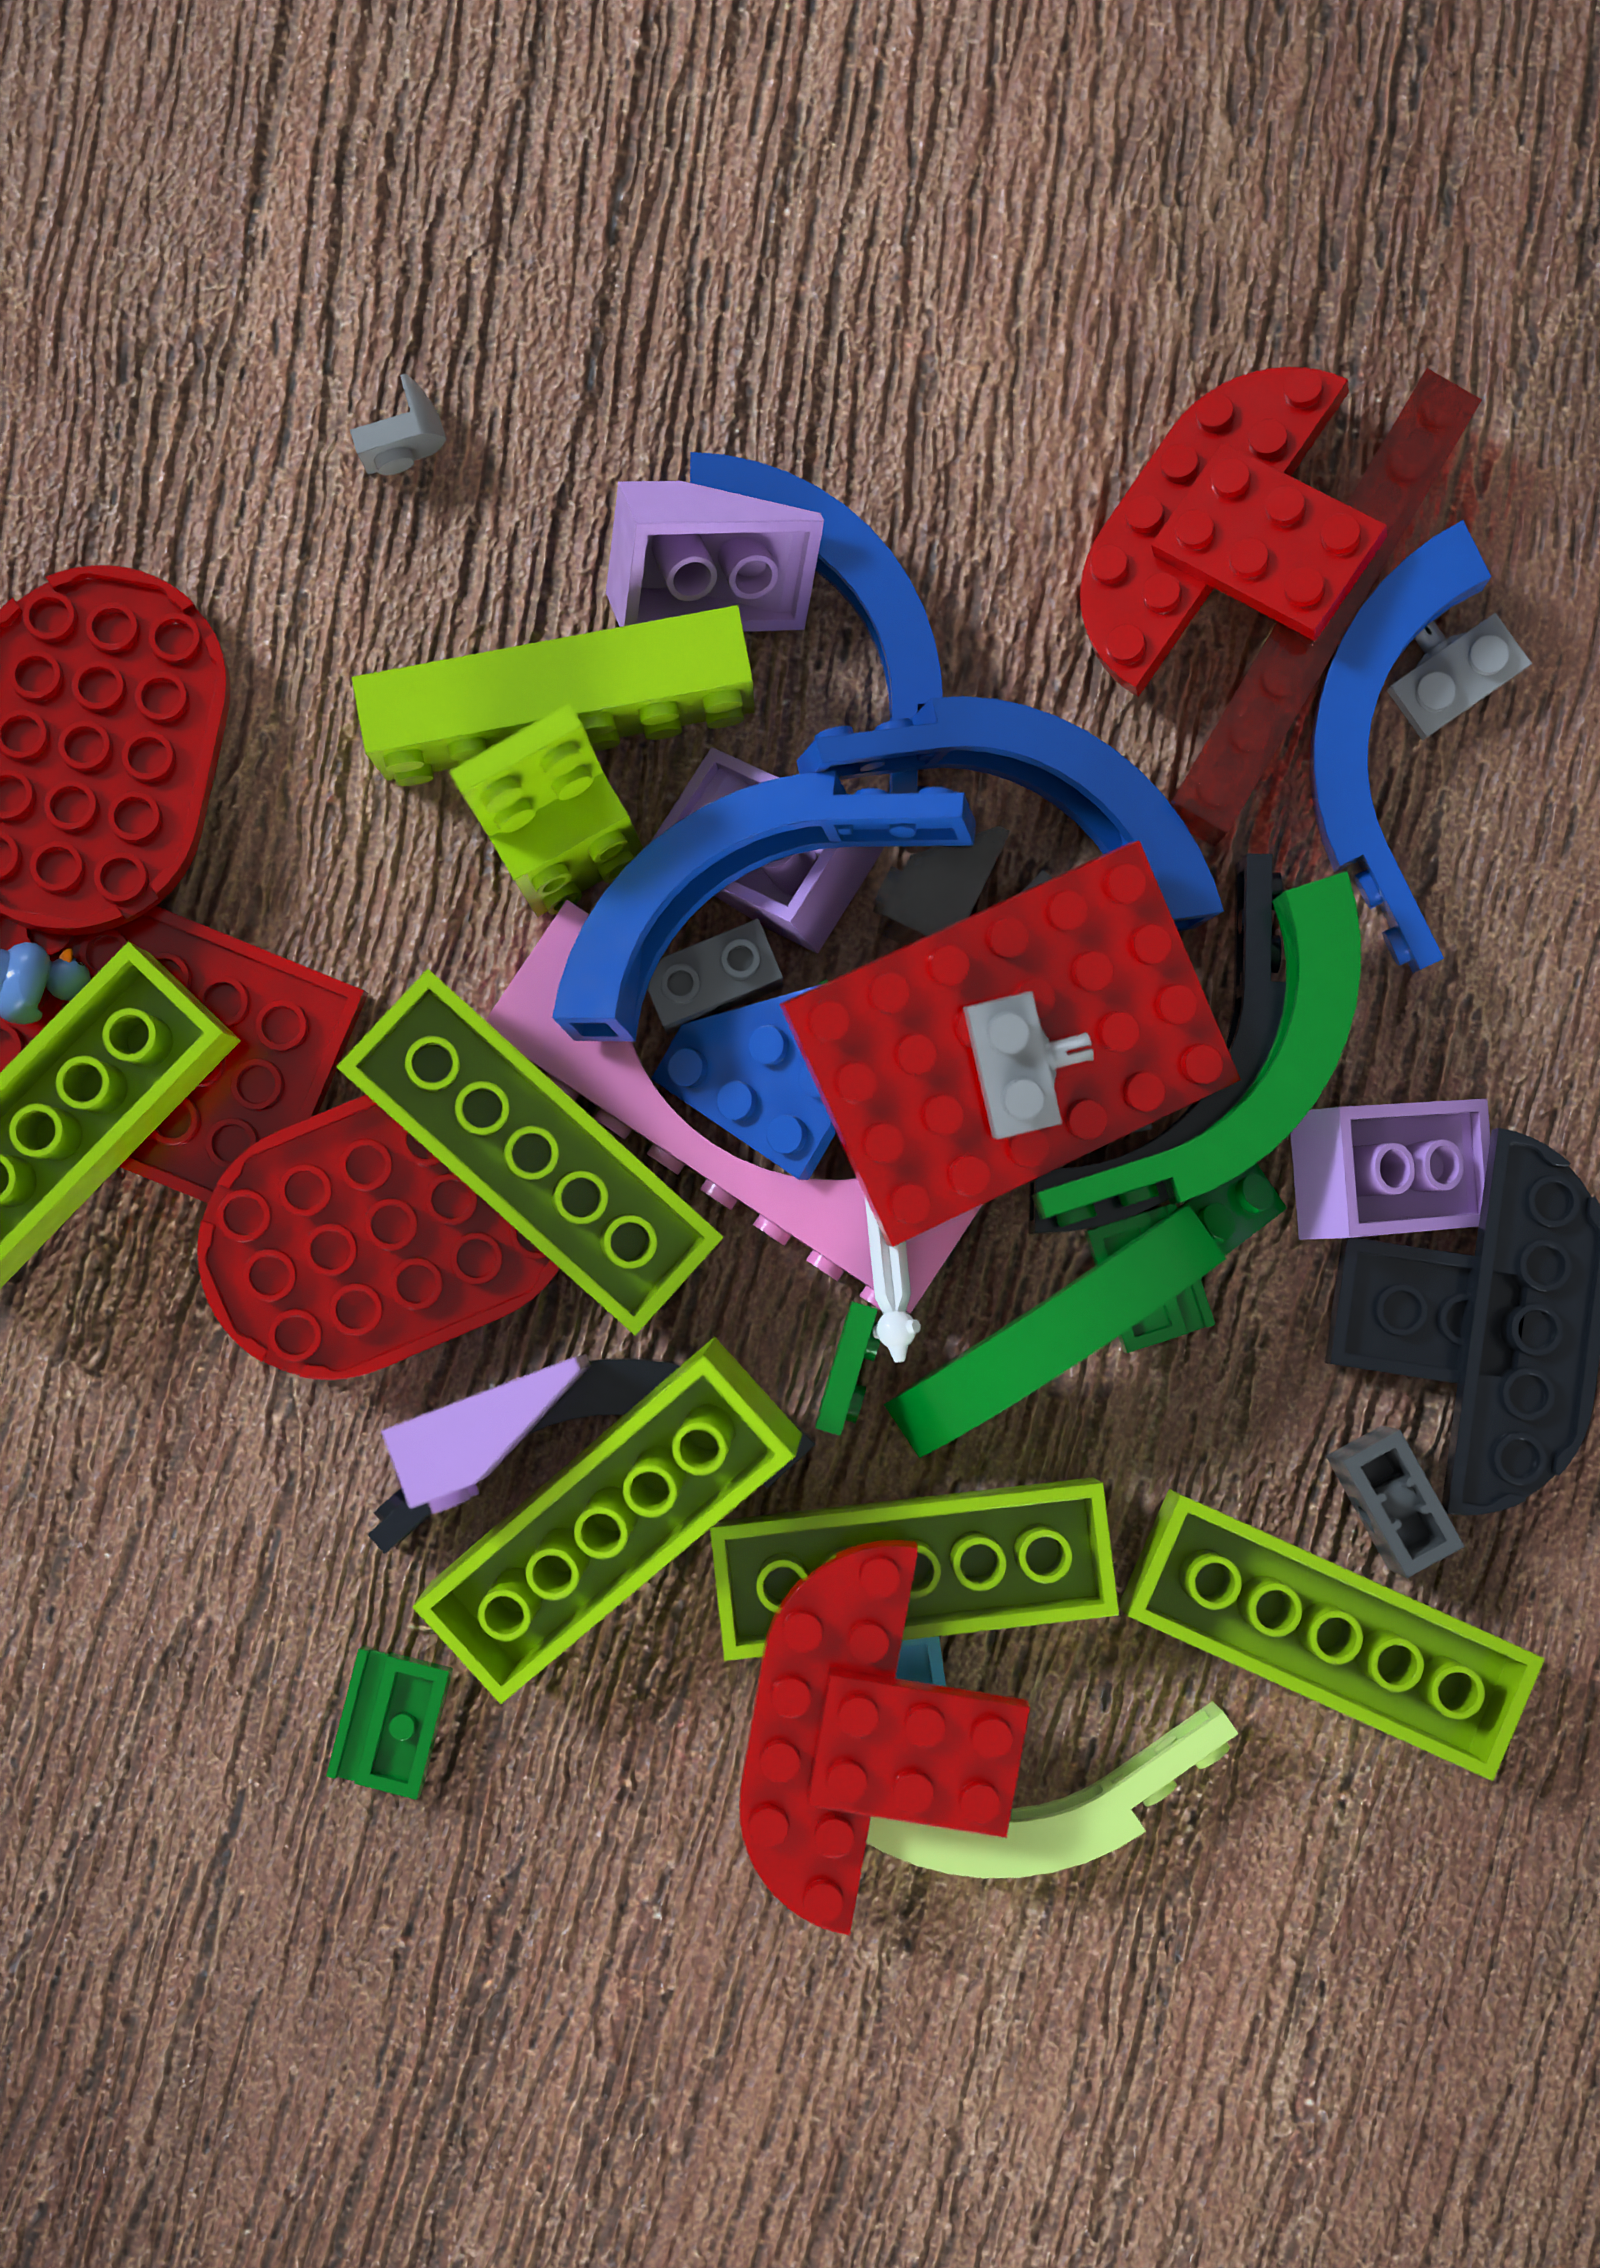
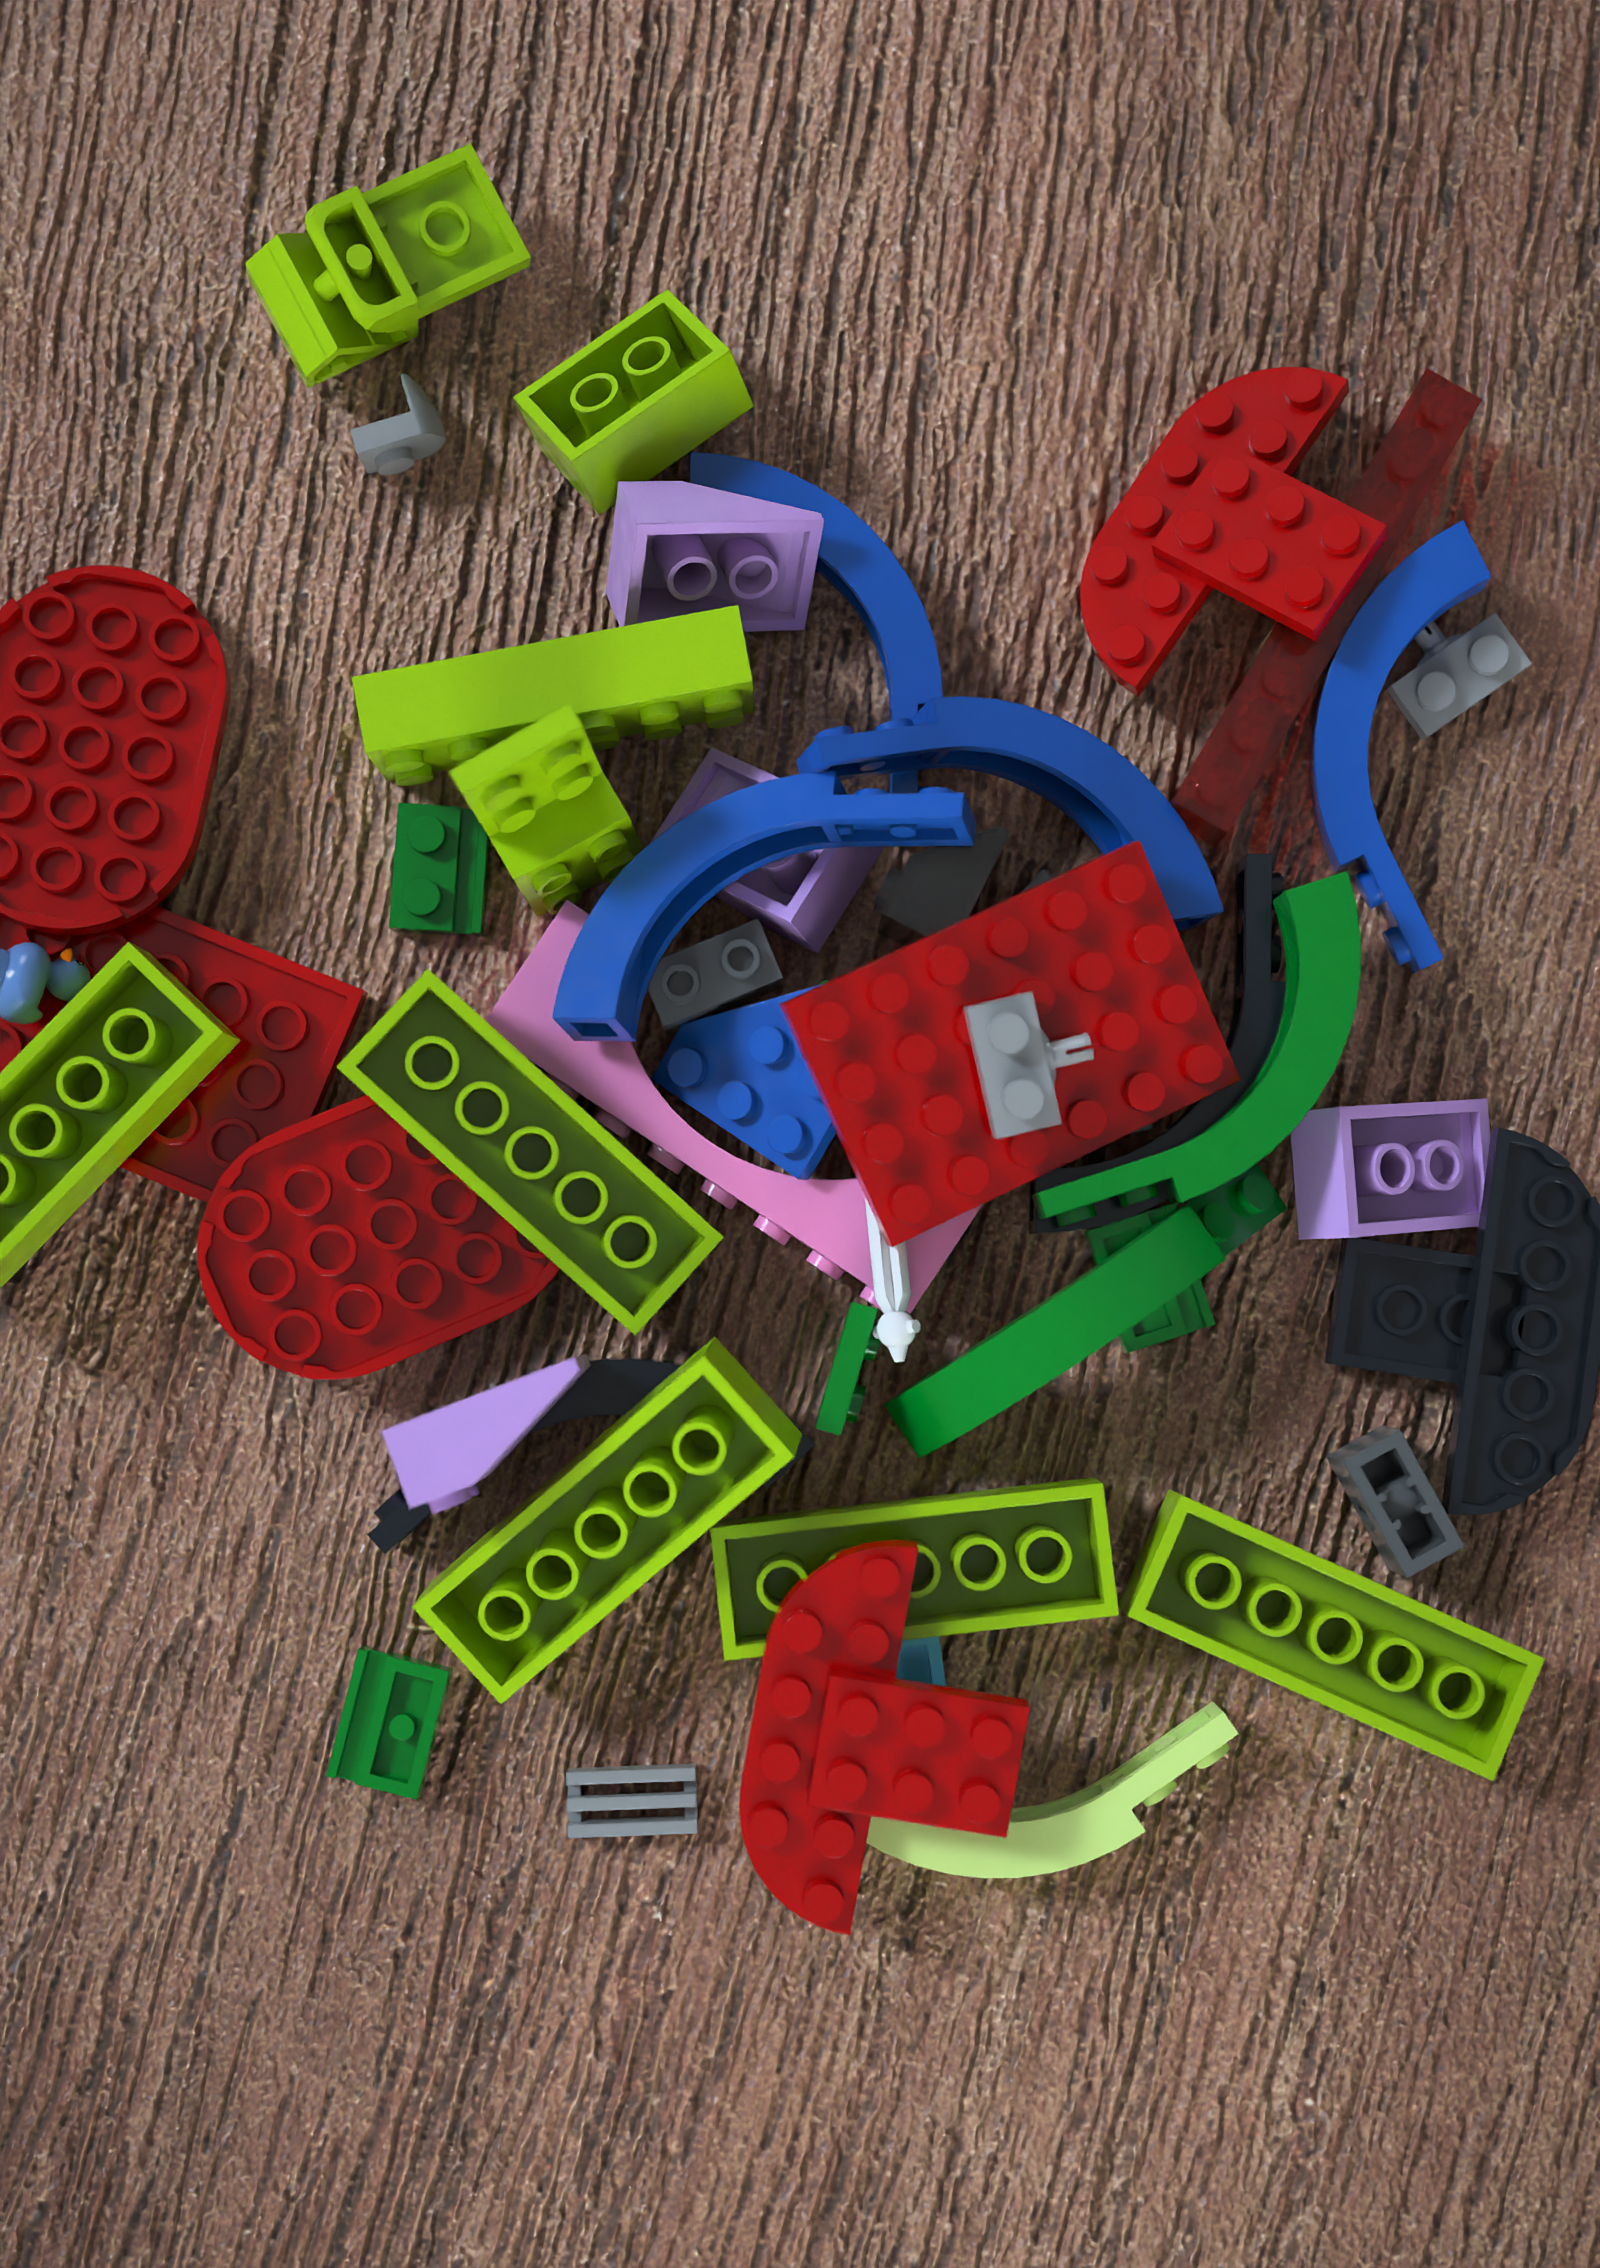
(384, 263): none -> lime piece
(439, 871): none -> green plate
(632, 1826): none -> light grey tile
(634, 400): none -> lime brick

